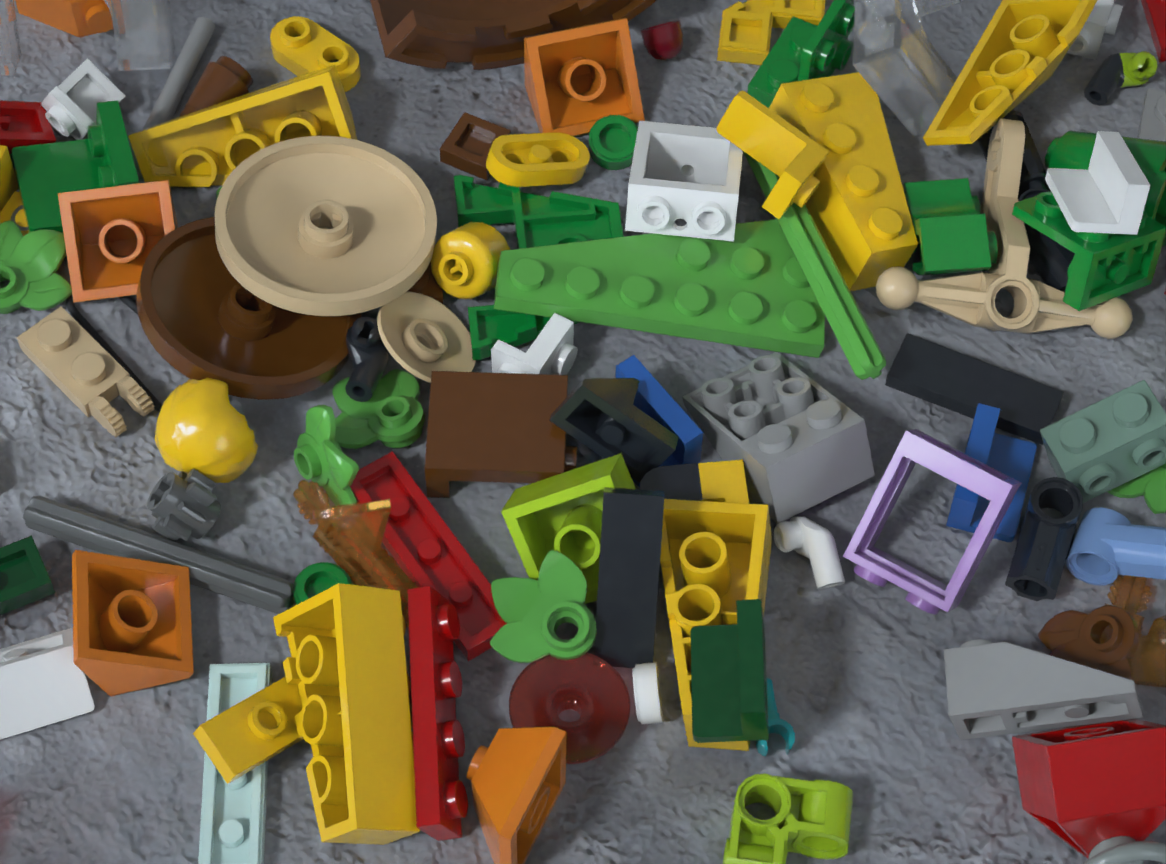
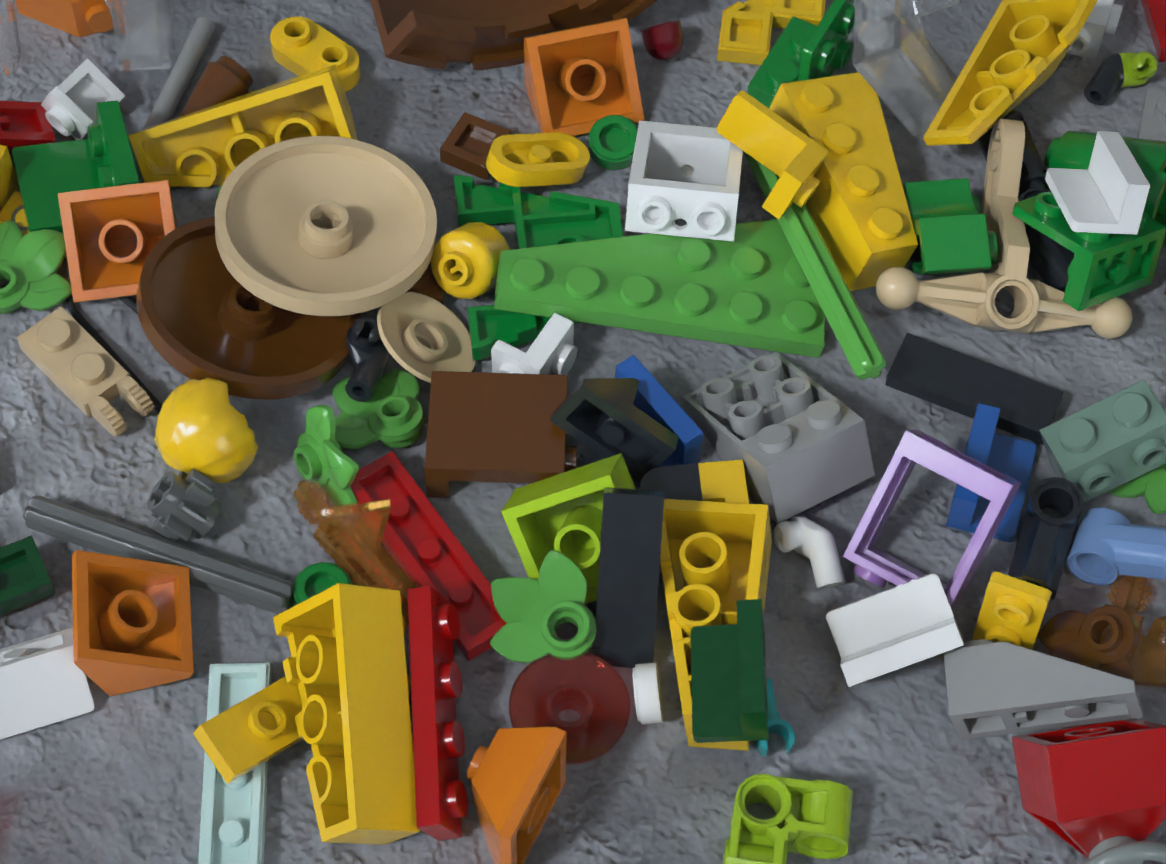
(894, 629): none -> white panel
(1011, 611): none -> yellow bracket

